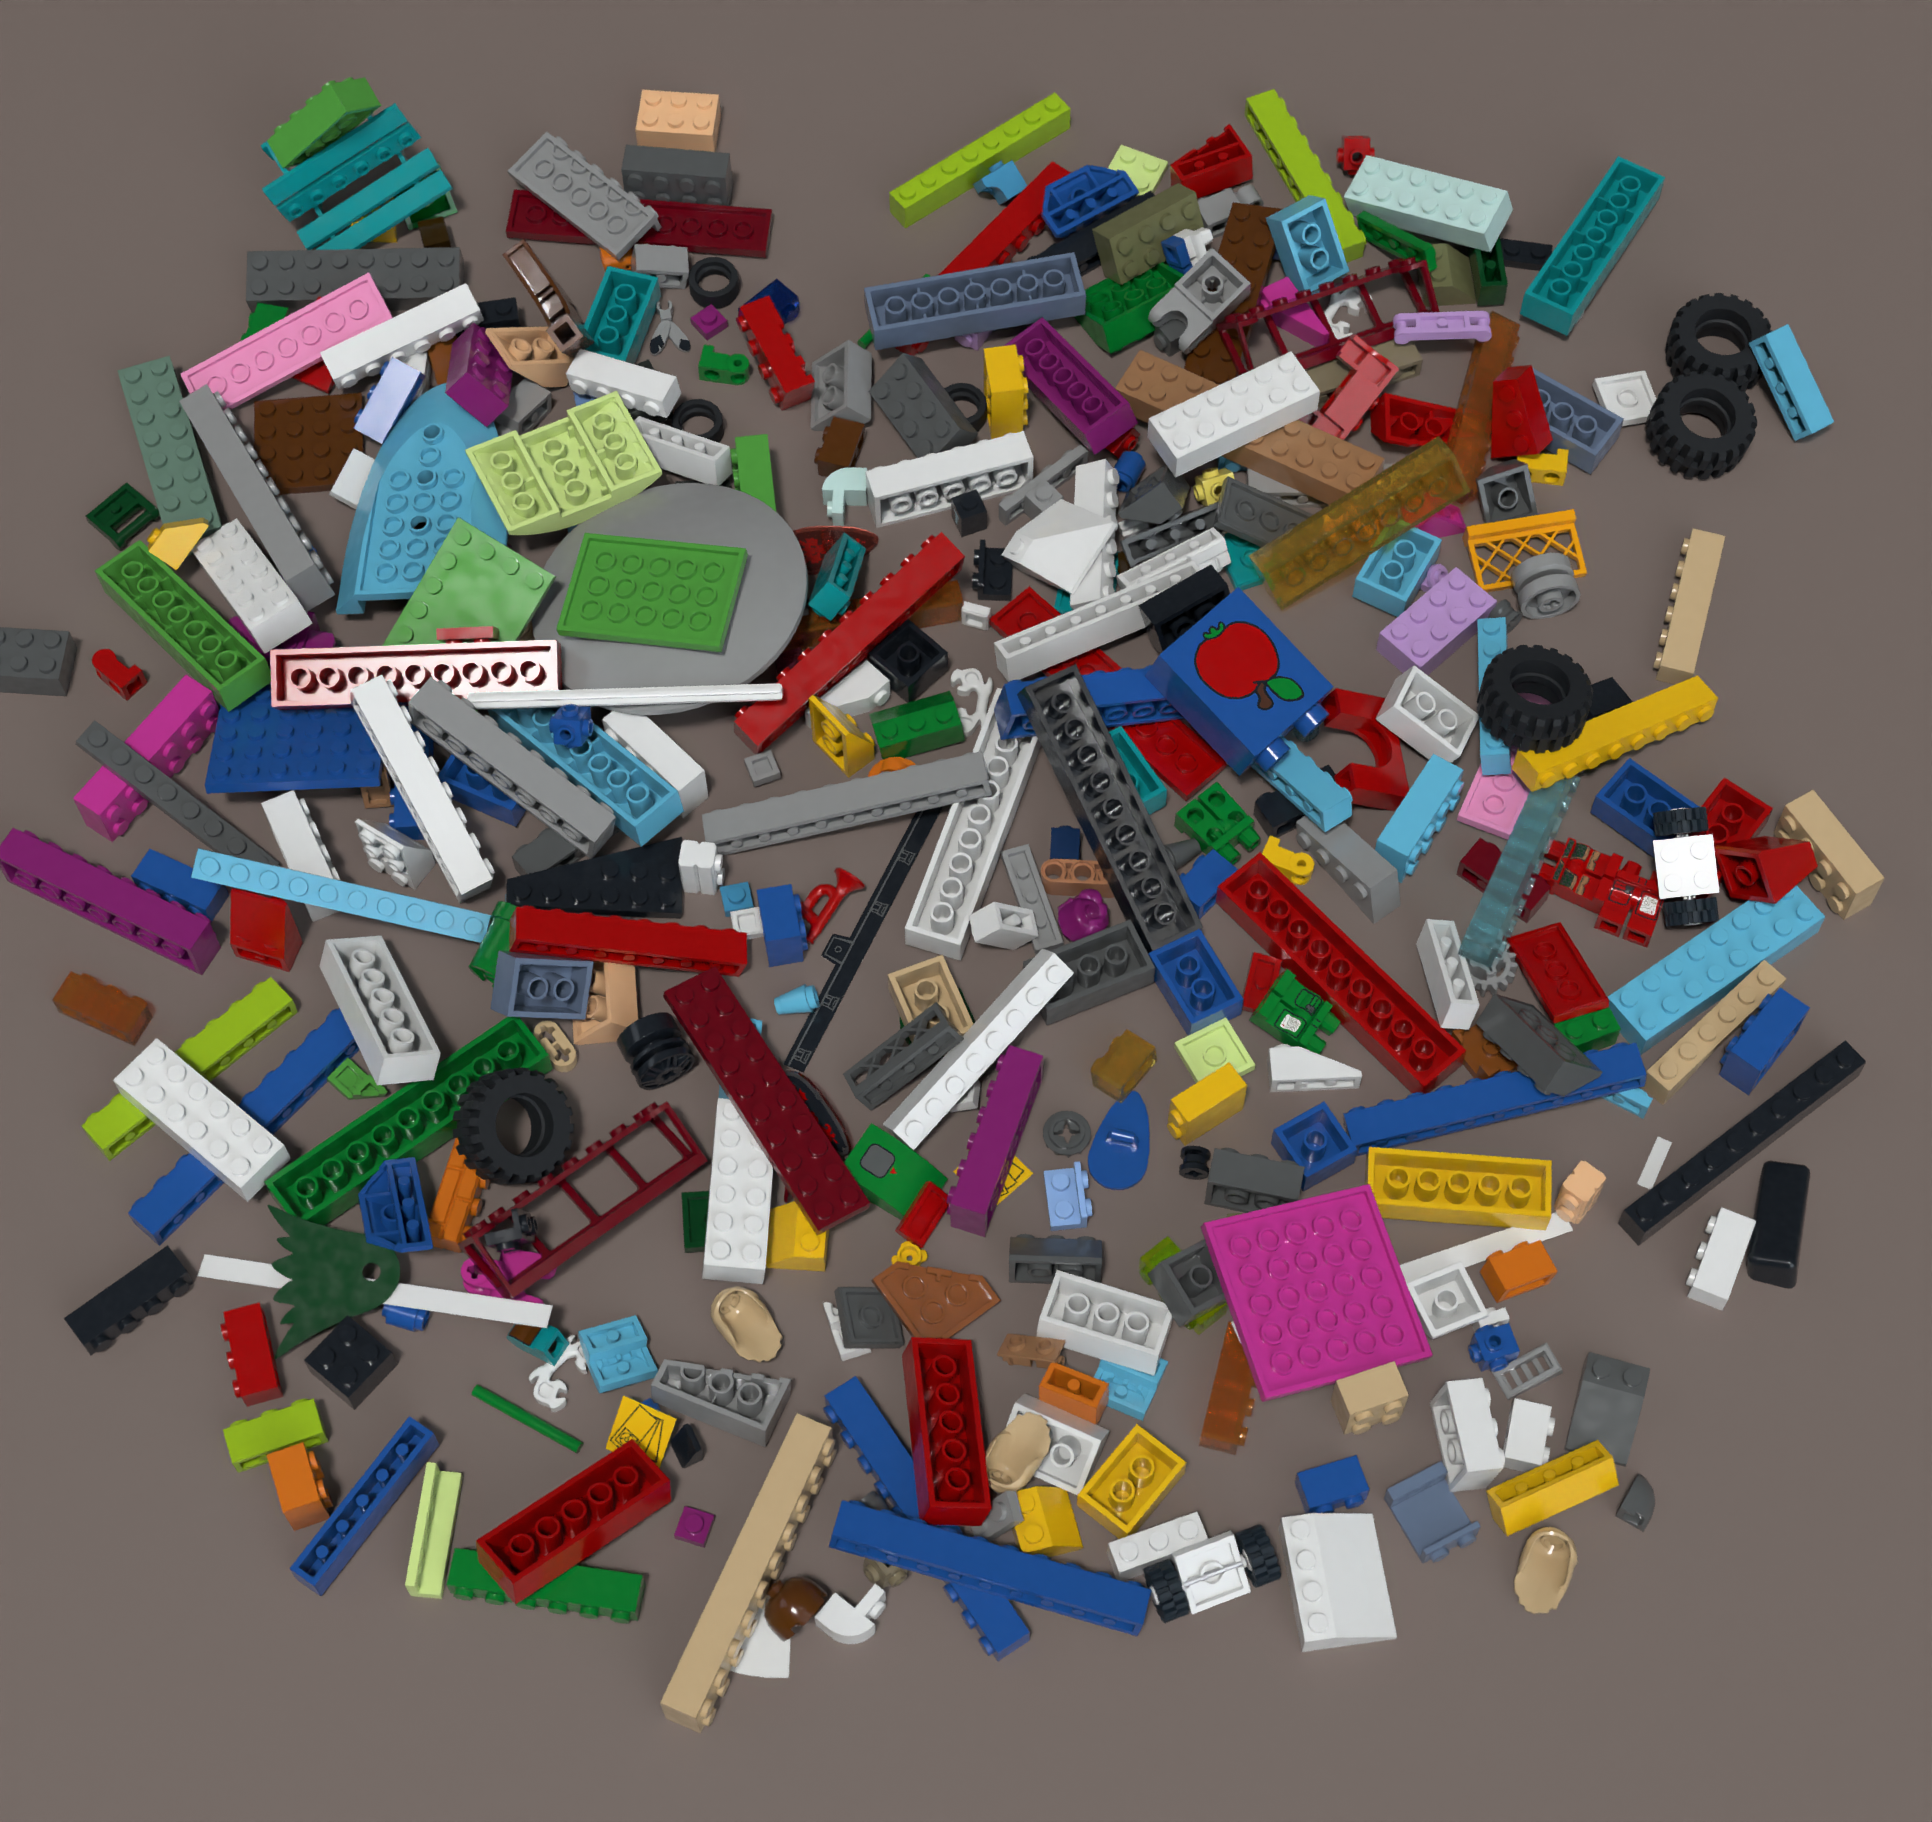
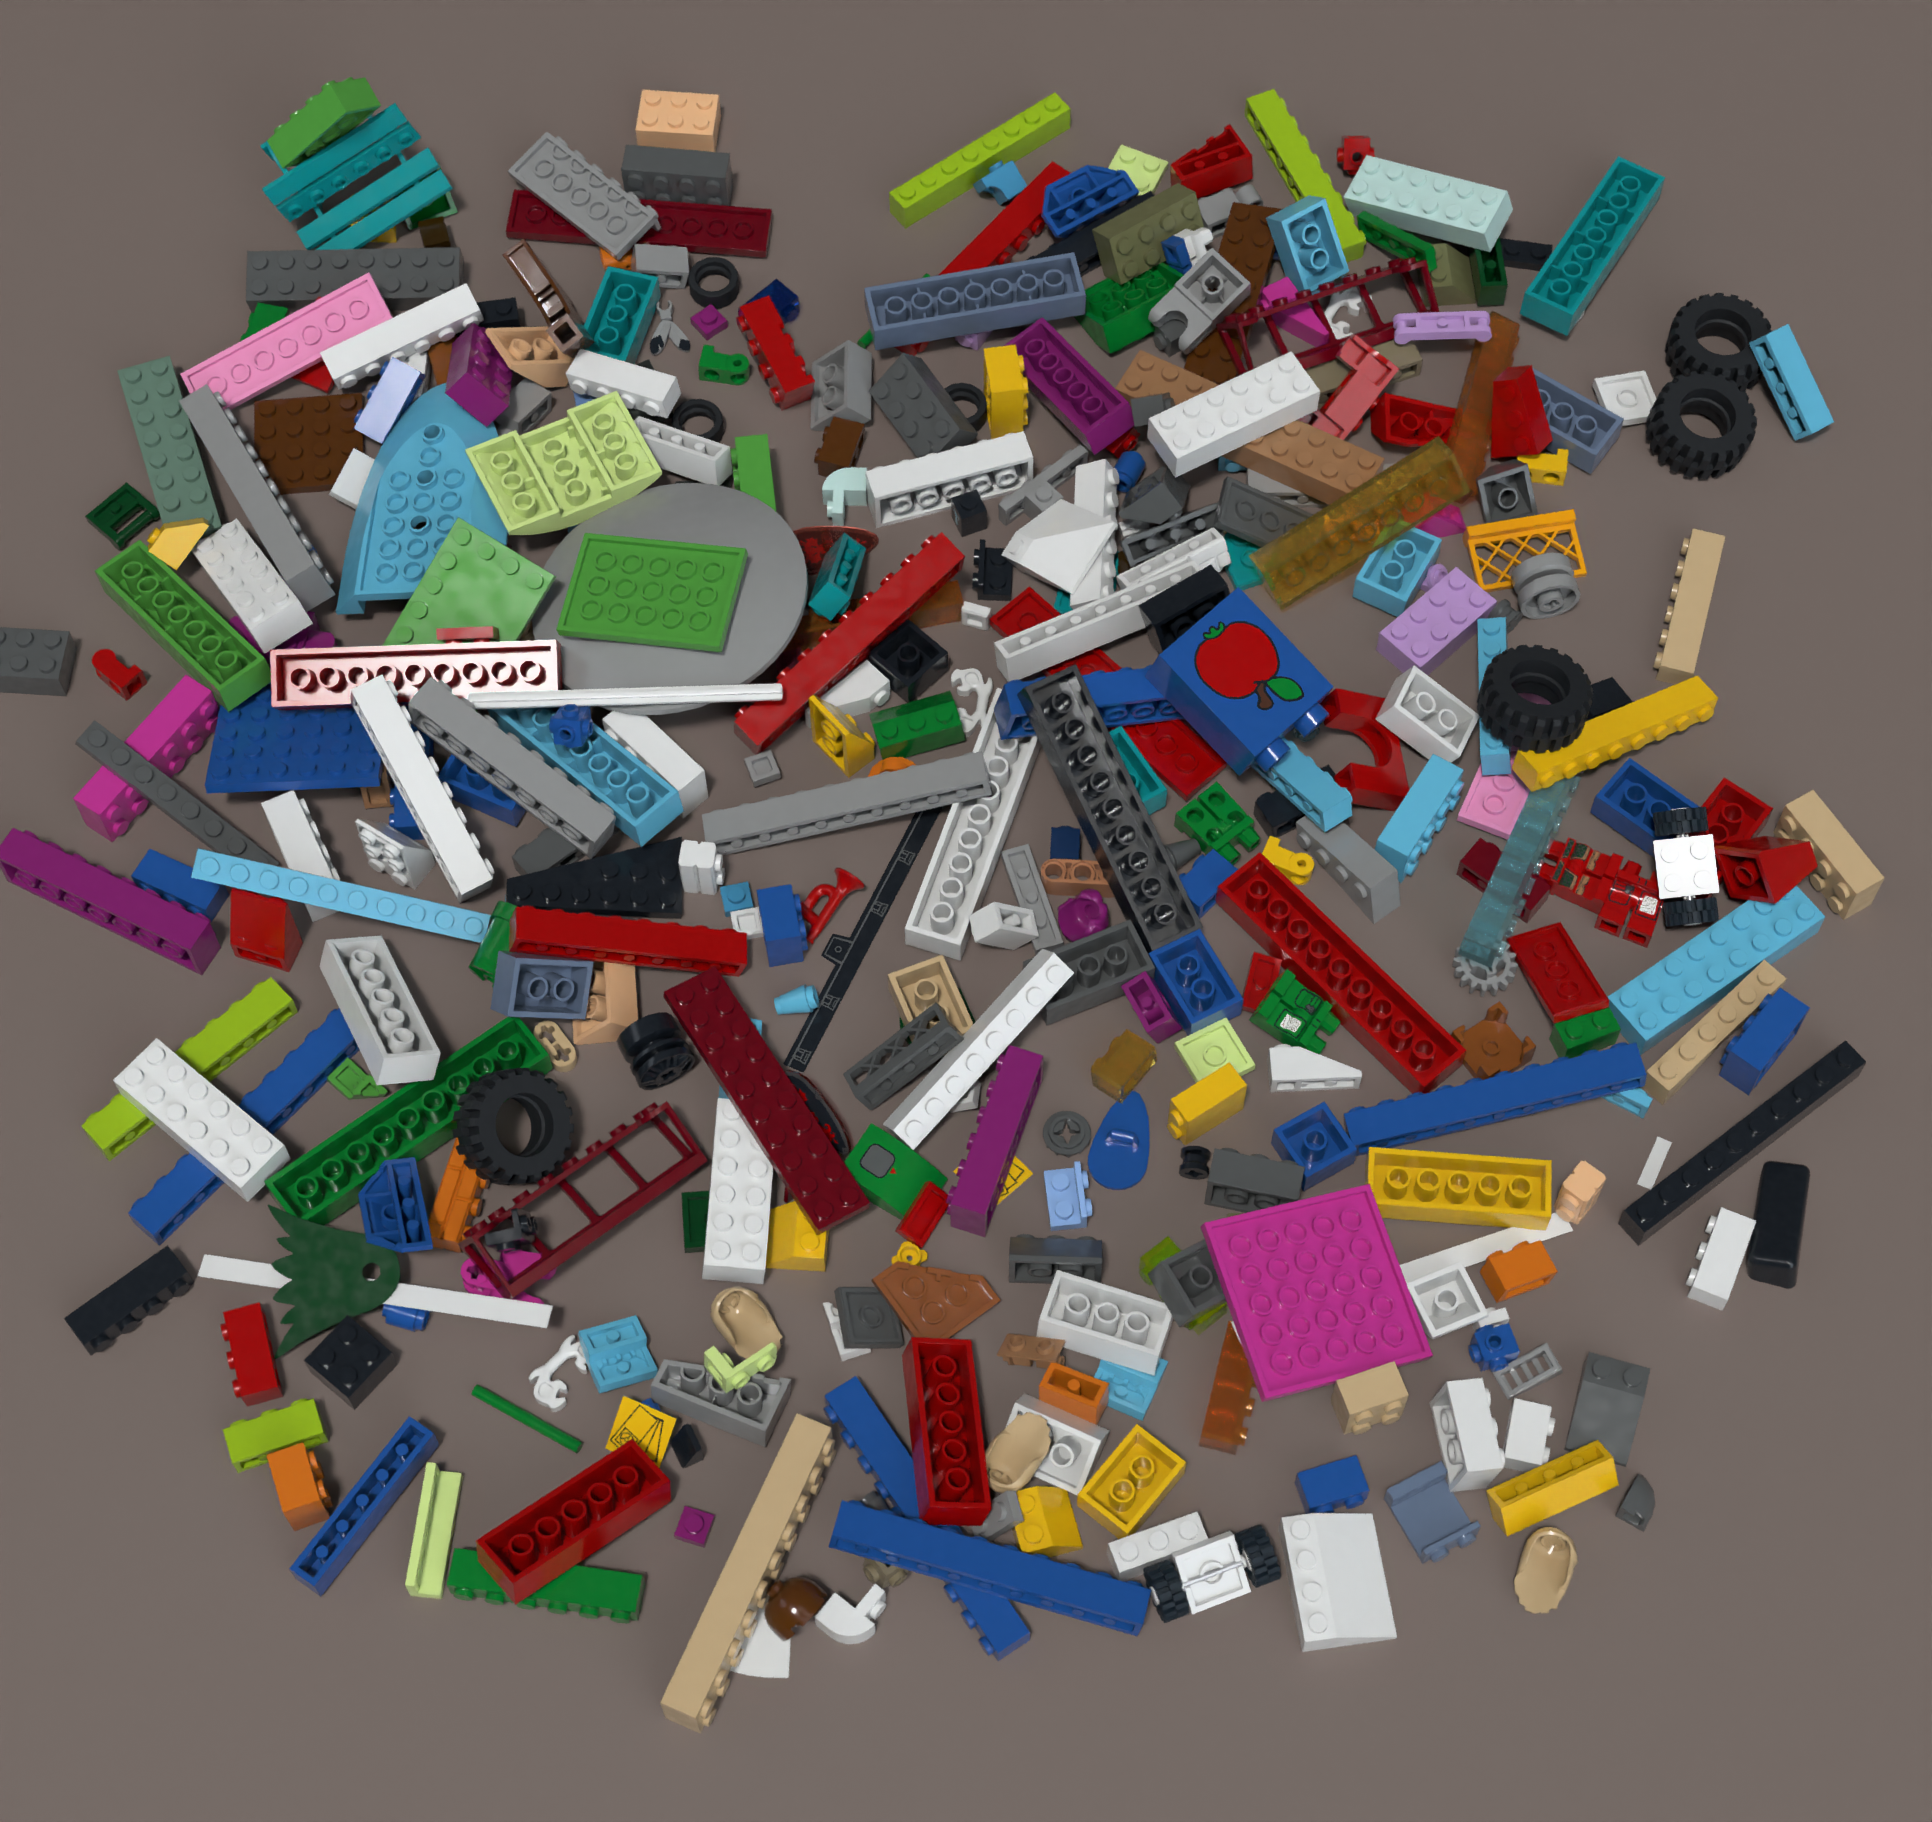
(103, 1007): clear orange brick -> none
(538, 1341): teal leg -> none
(736, 1377): none -> yellowish green bracket
(1149, 406): none -> dark grey brick
(1151, 1007): none -> magenta brick
(1209, 485): light yellow brick -> none
(1447, 974): white brick -> none
(1536, 1046): dark grey slope -> none

